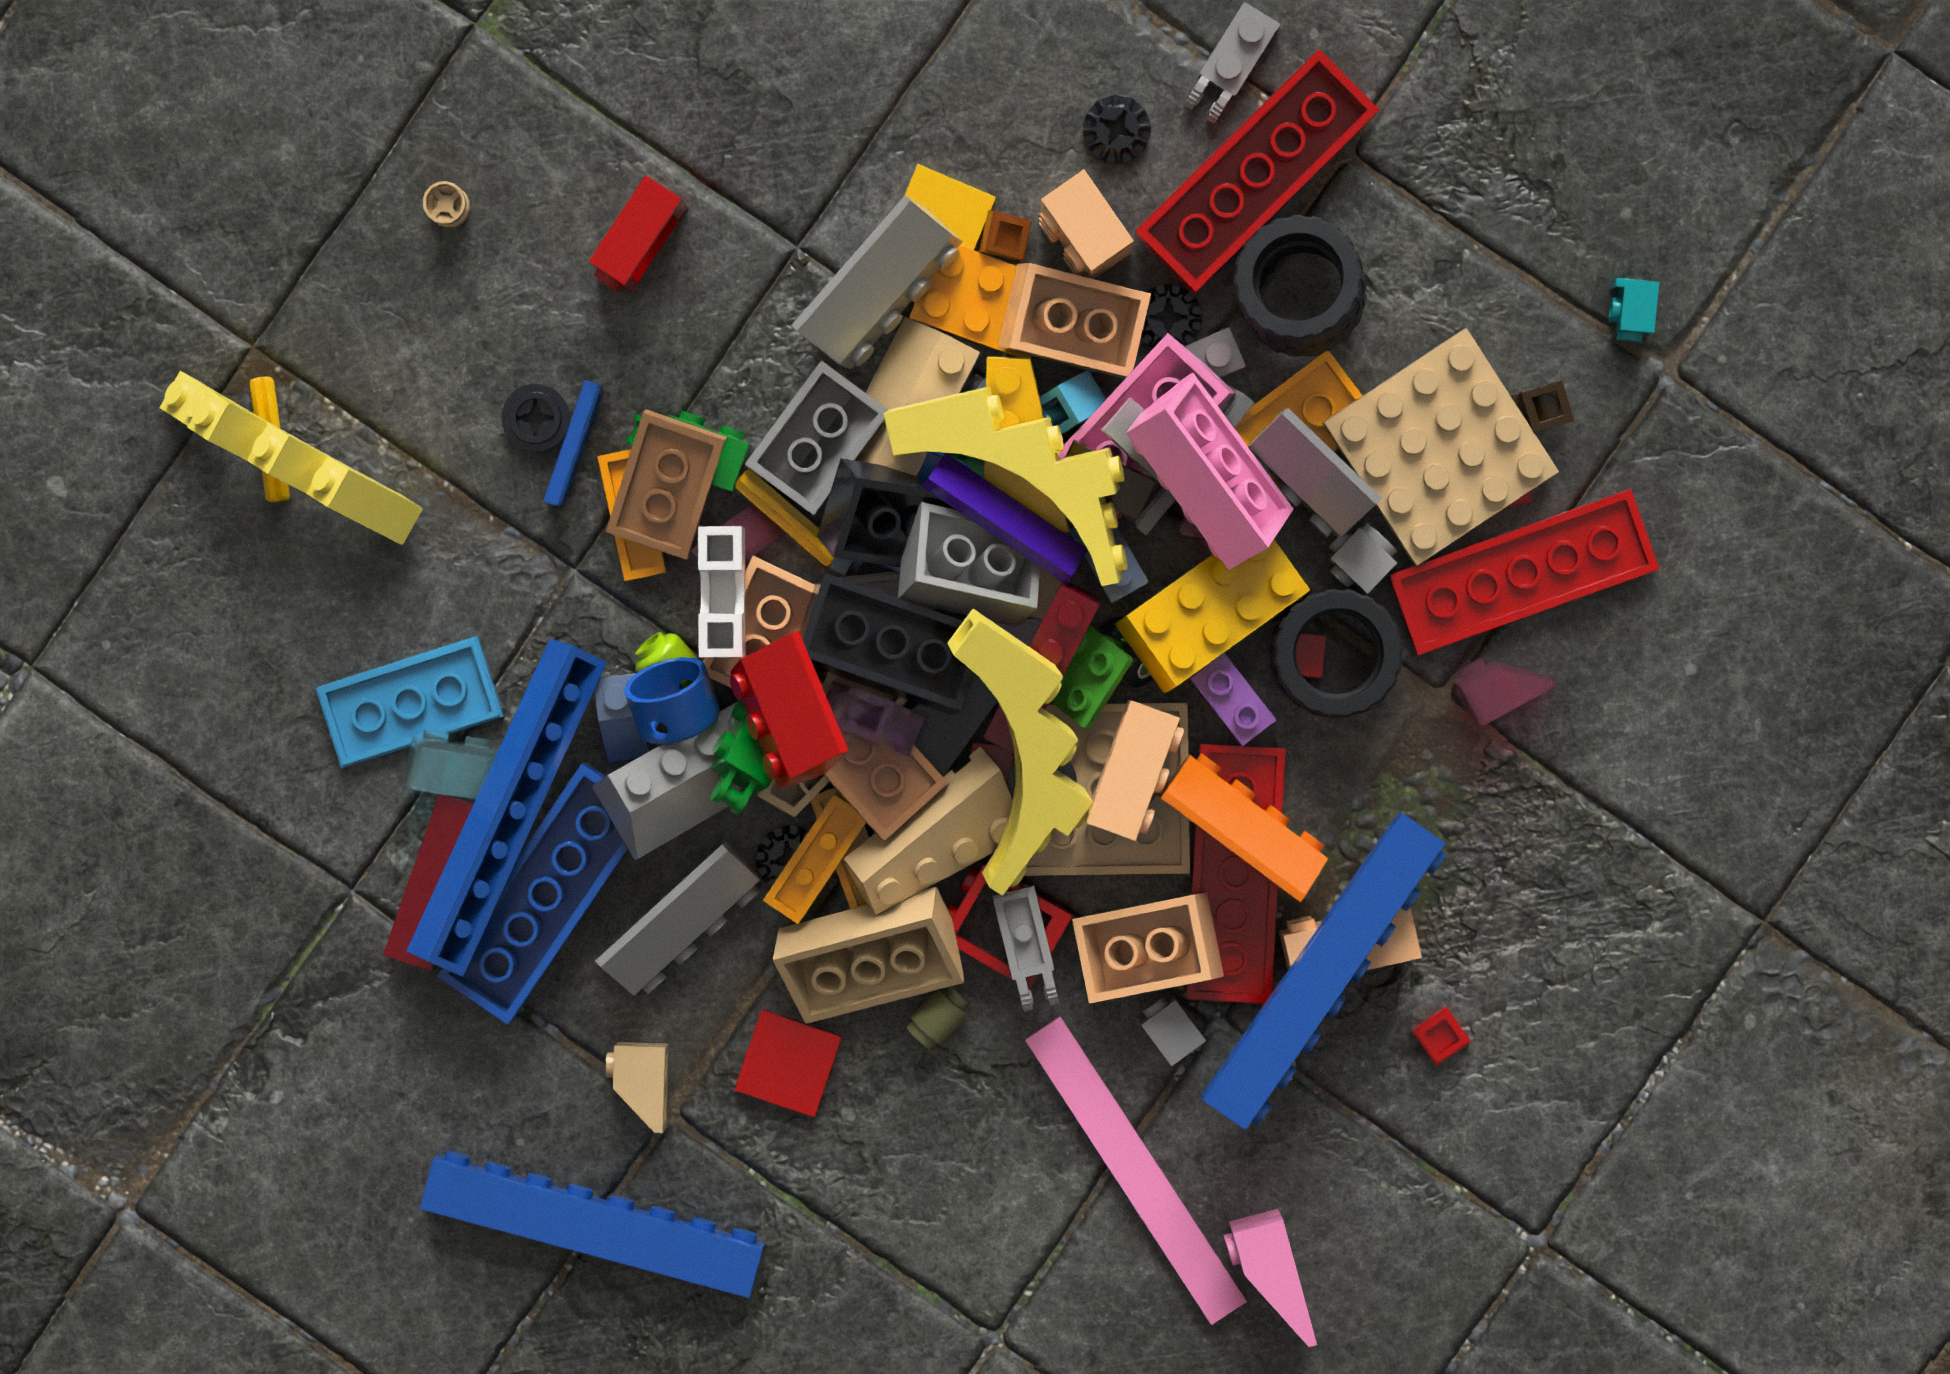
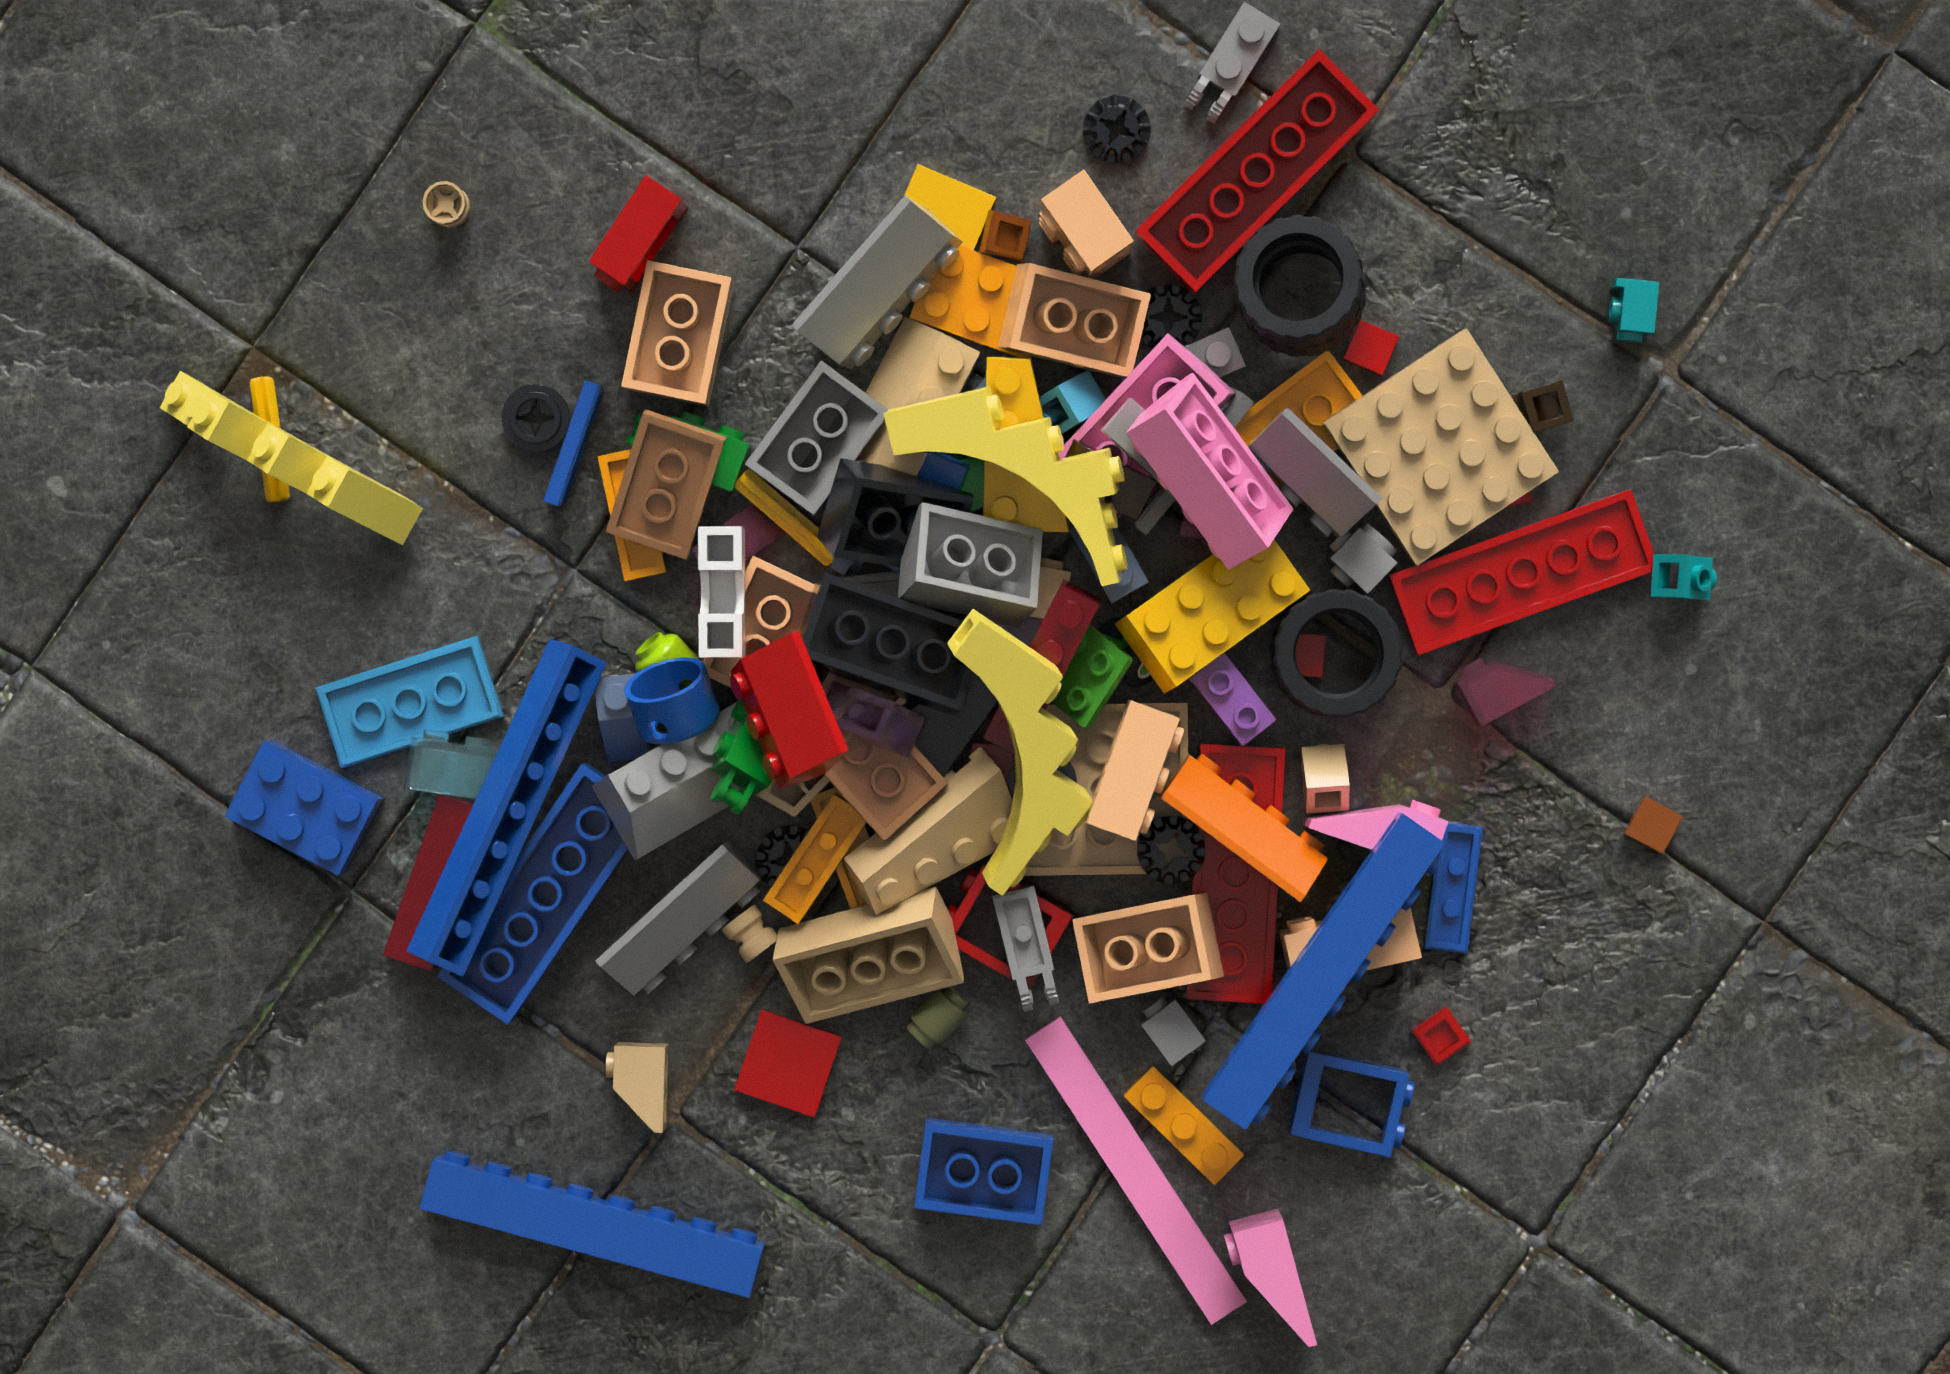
(304, 807): none -> blue brick
(678, 333): none -> light nougat brick
(751, 934): none -> tan wheel
(983, 1171): none -> blue brick
(1005, 518): dark purple tile -> none
(1152, 858): none -> black gear
(1183, 1124): none -> light orange plate
(1307, 1093): none -> blue window
(1325, 778): none -> brick
(1367, 826): none -> bright pink slope
(1370, 347): none -> red tile
(1454, 890): none -> blue tile
(1653, 824): none -> dark orange tile
(1694, 578): none -> teal brick

